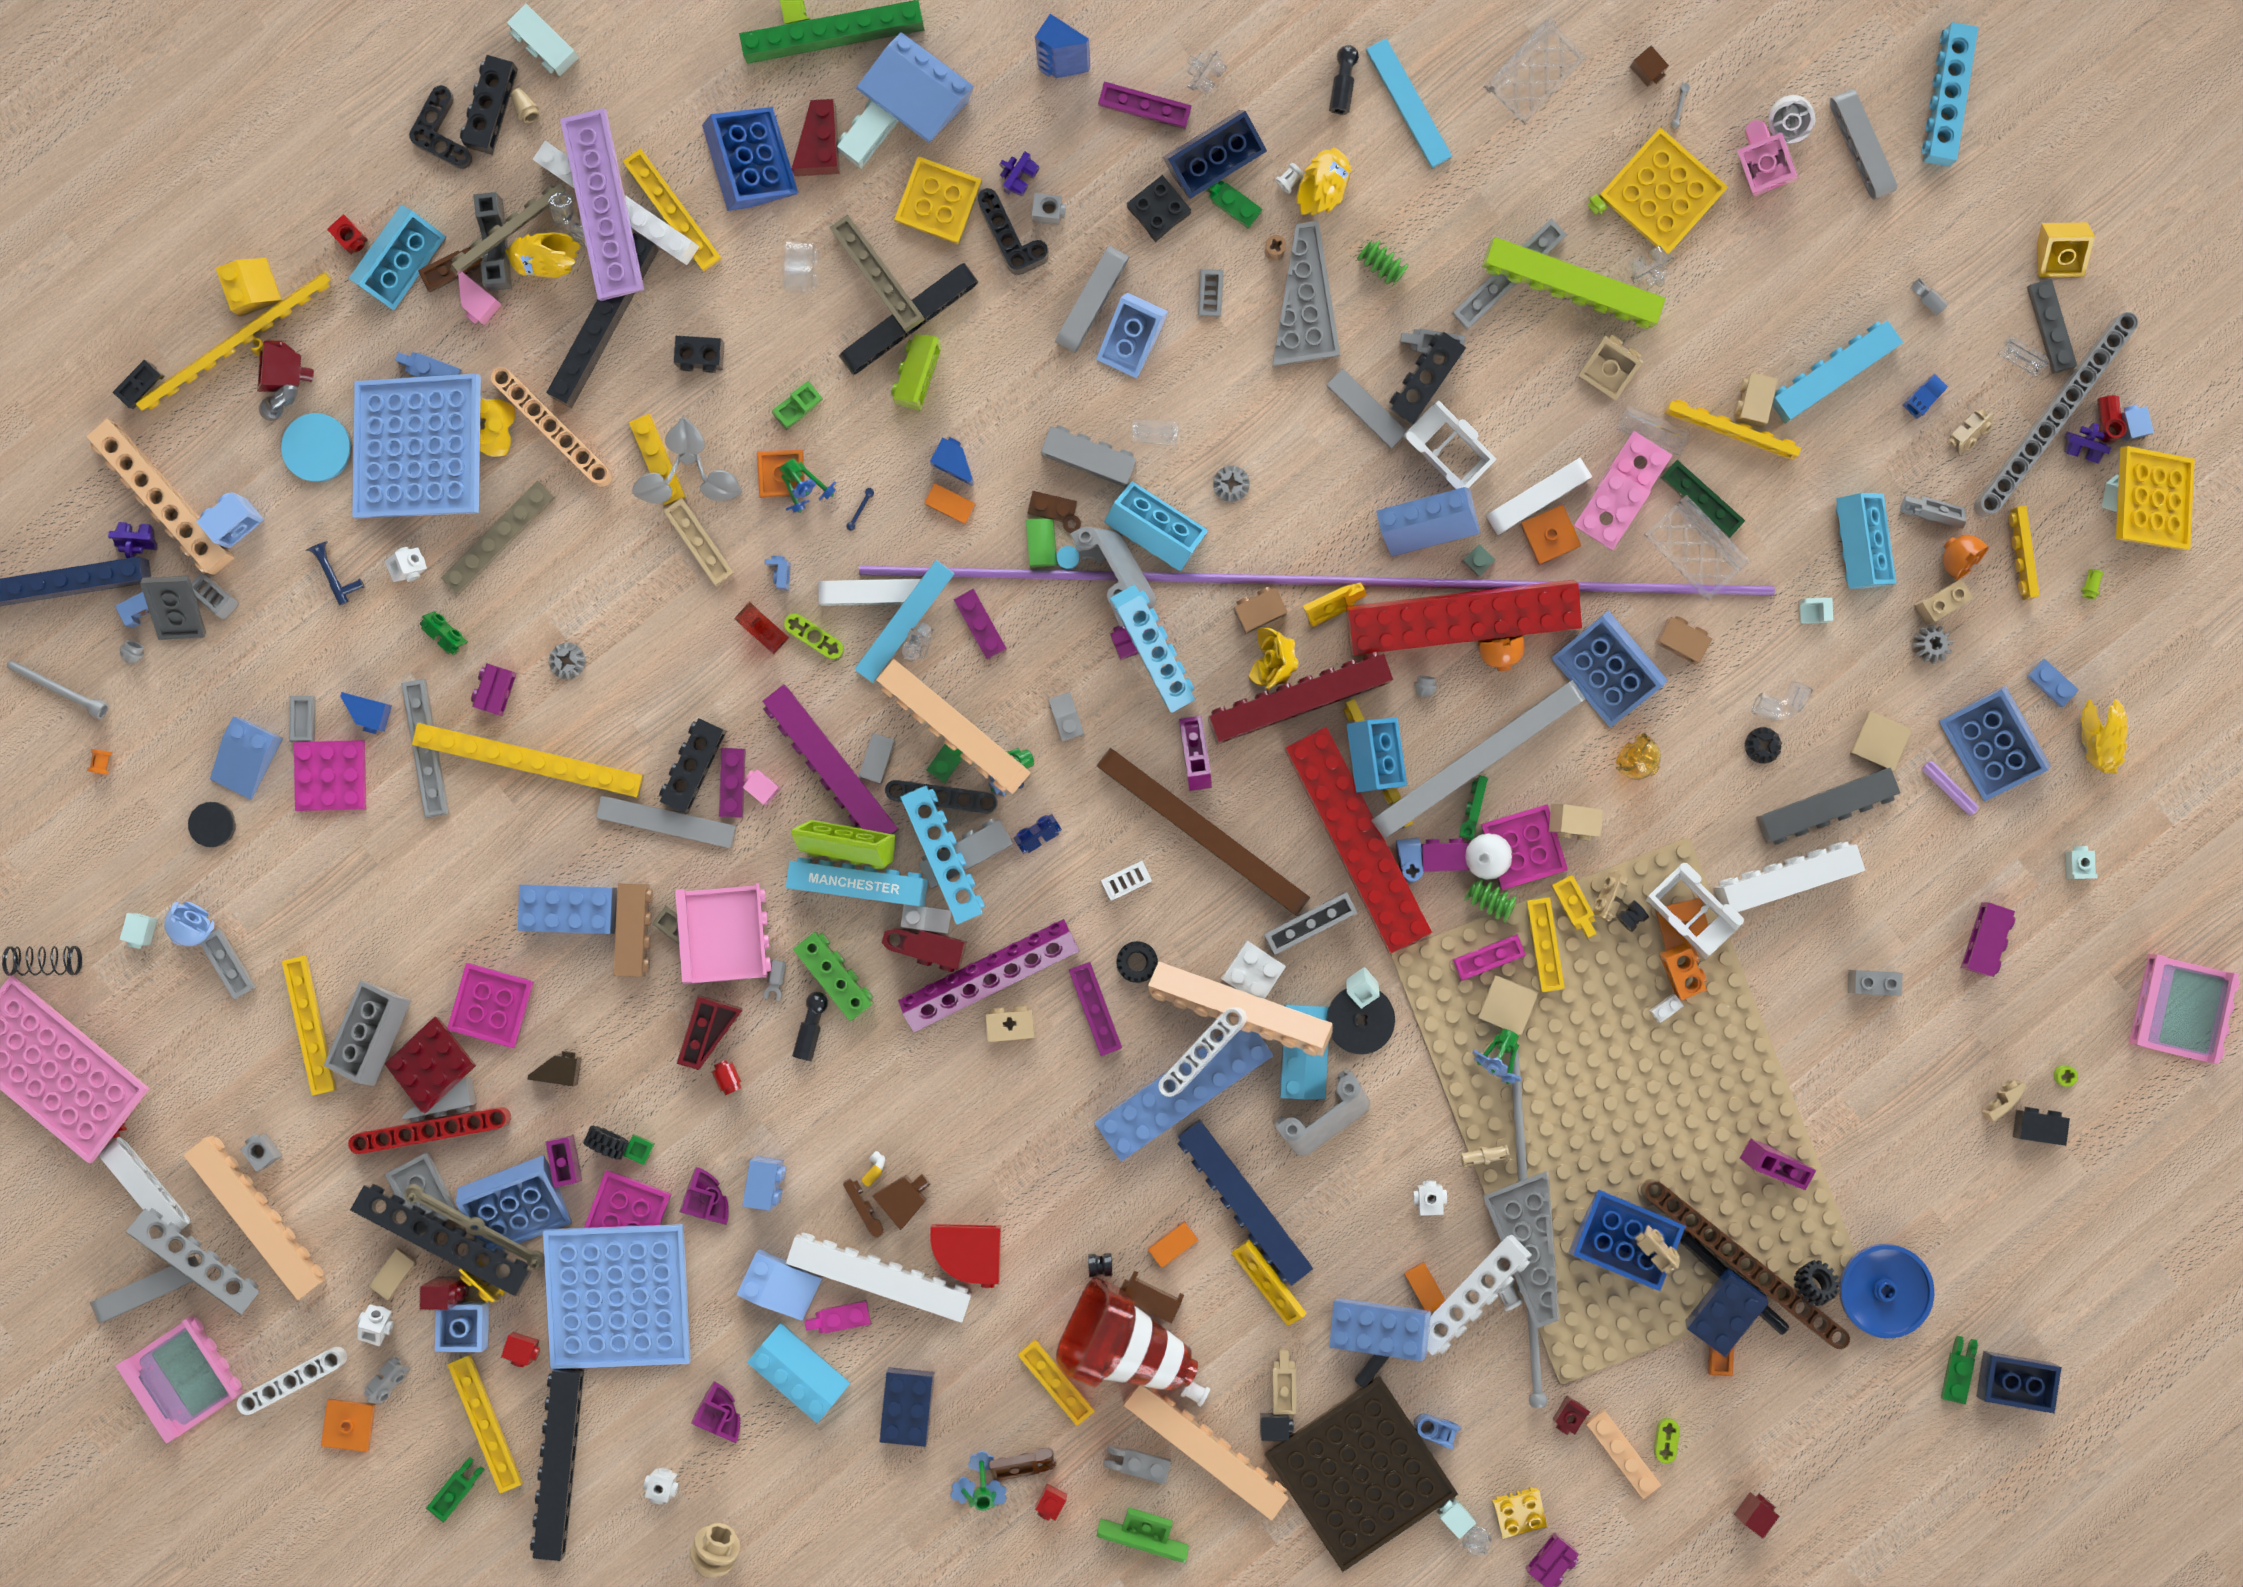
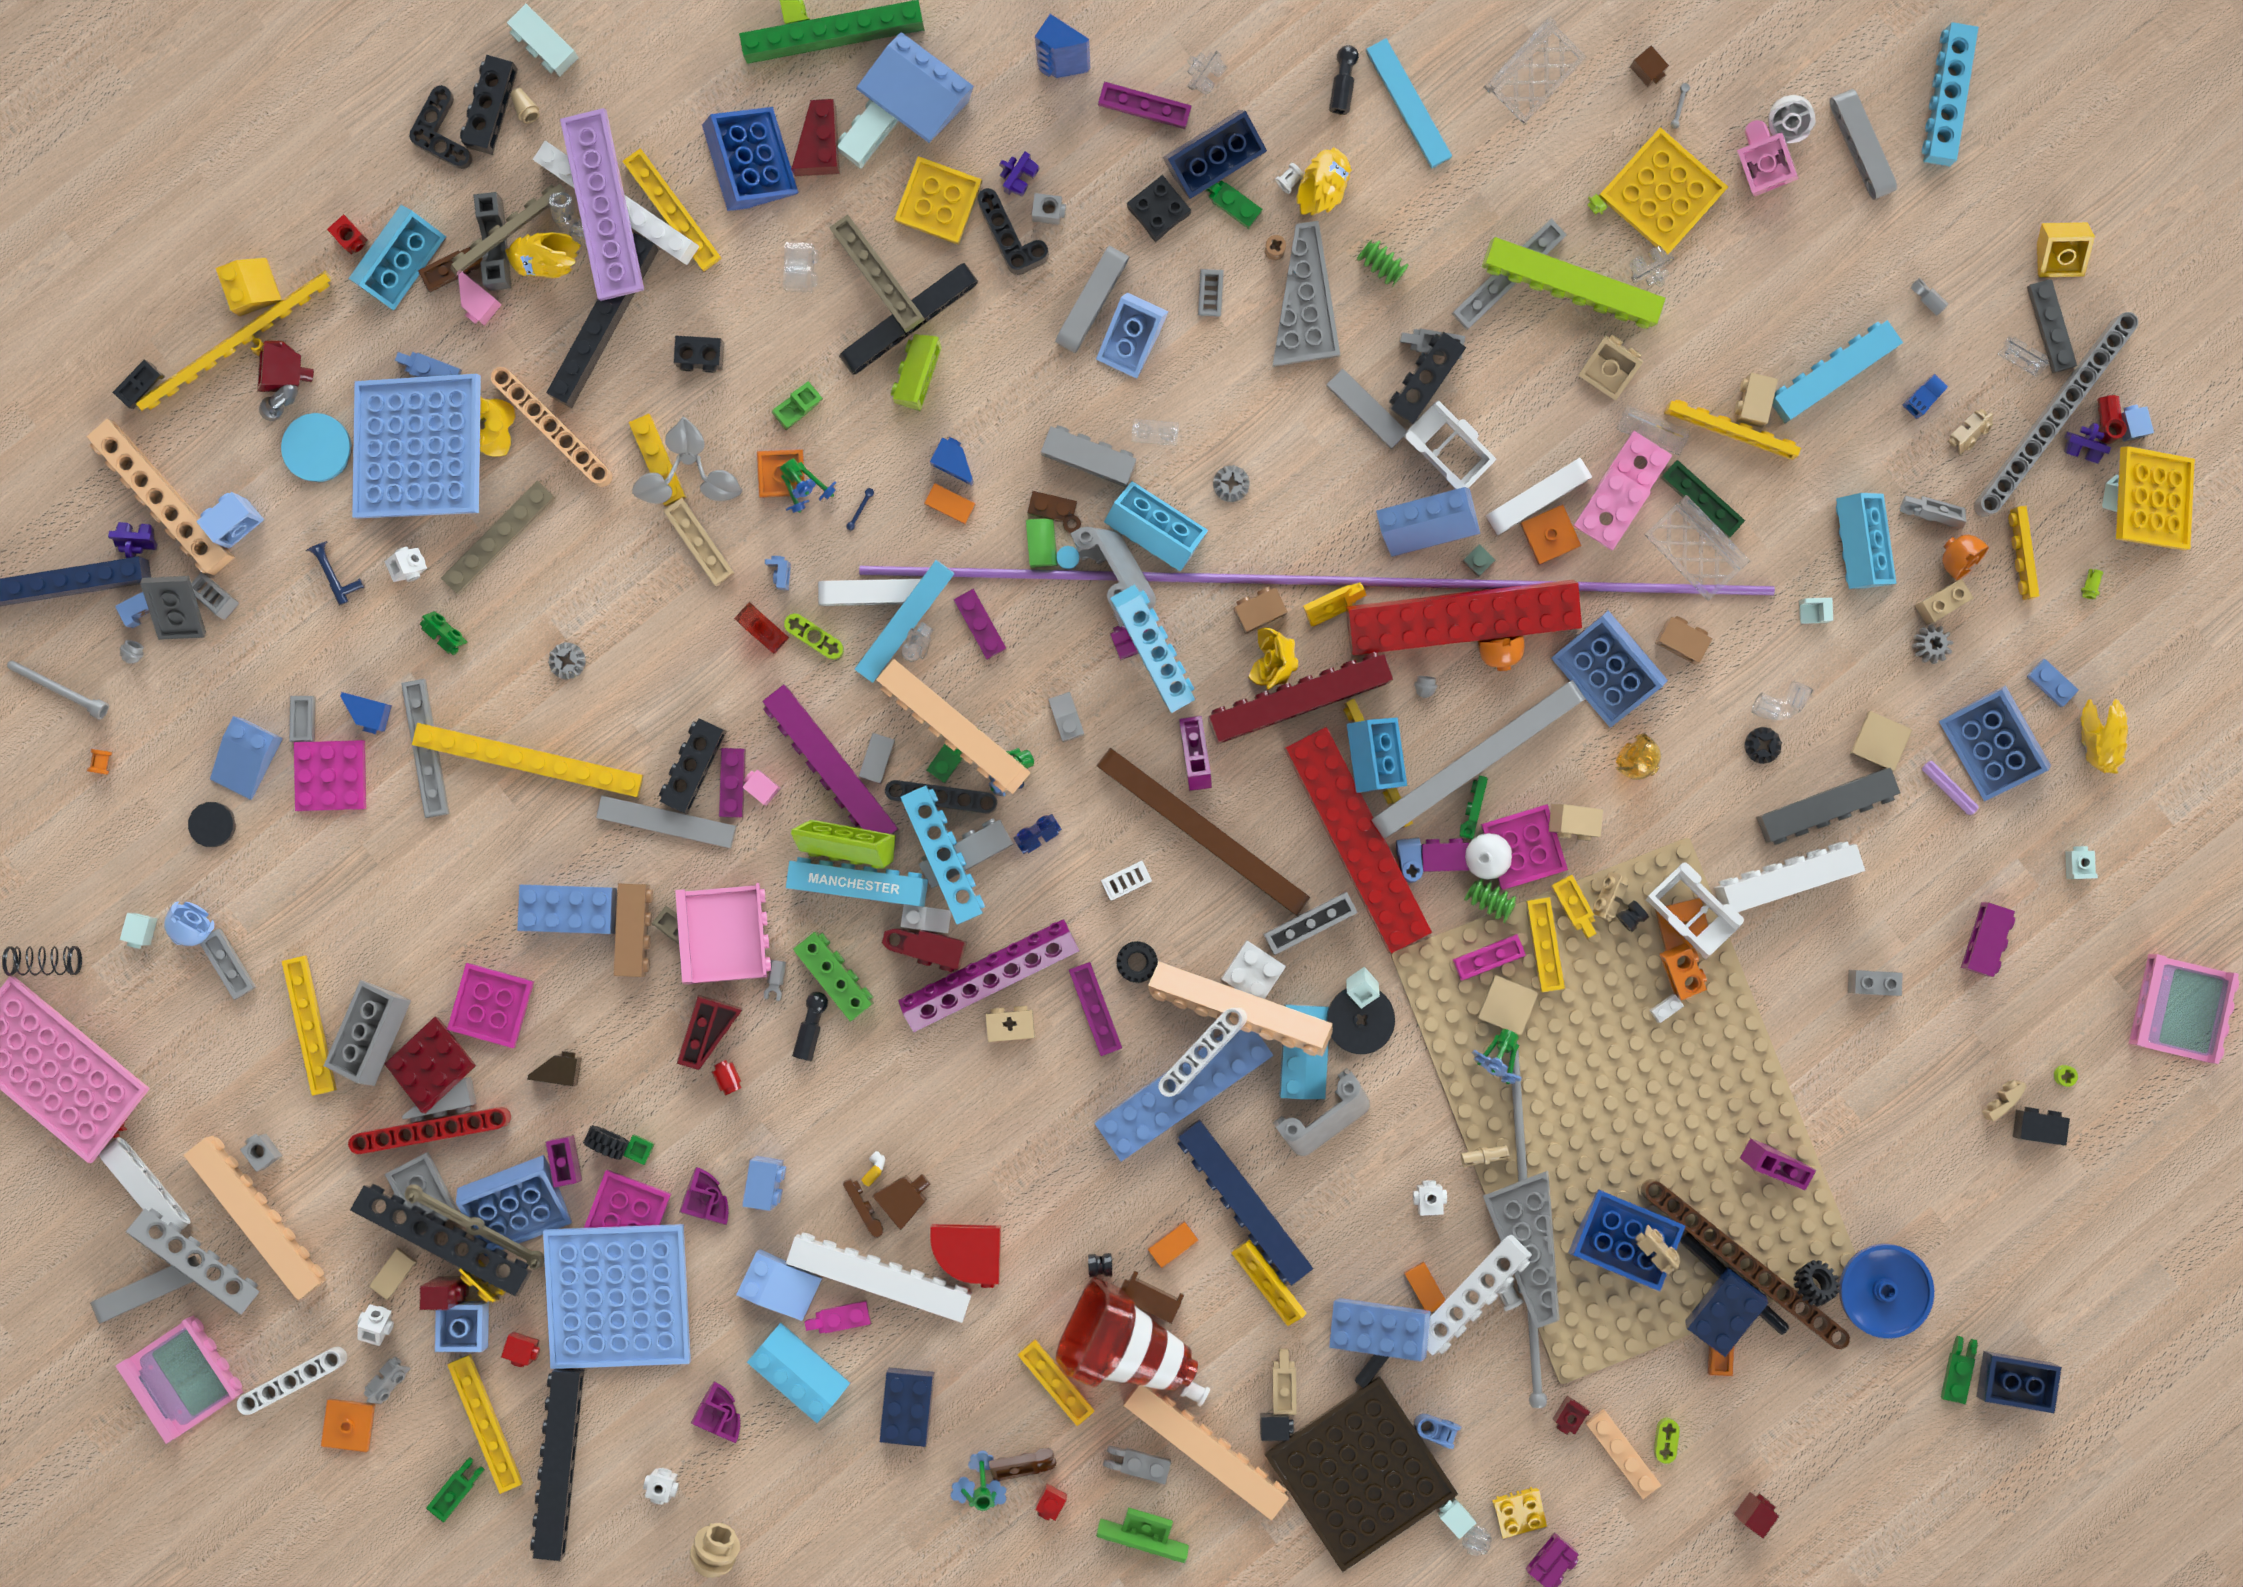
(493, 689): magenta brick -> none

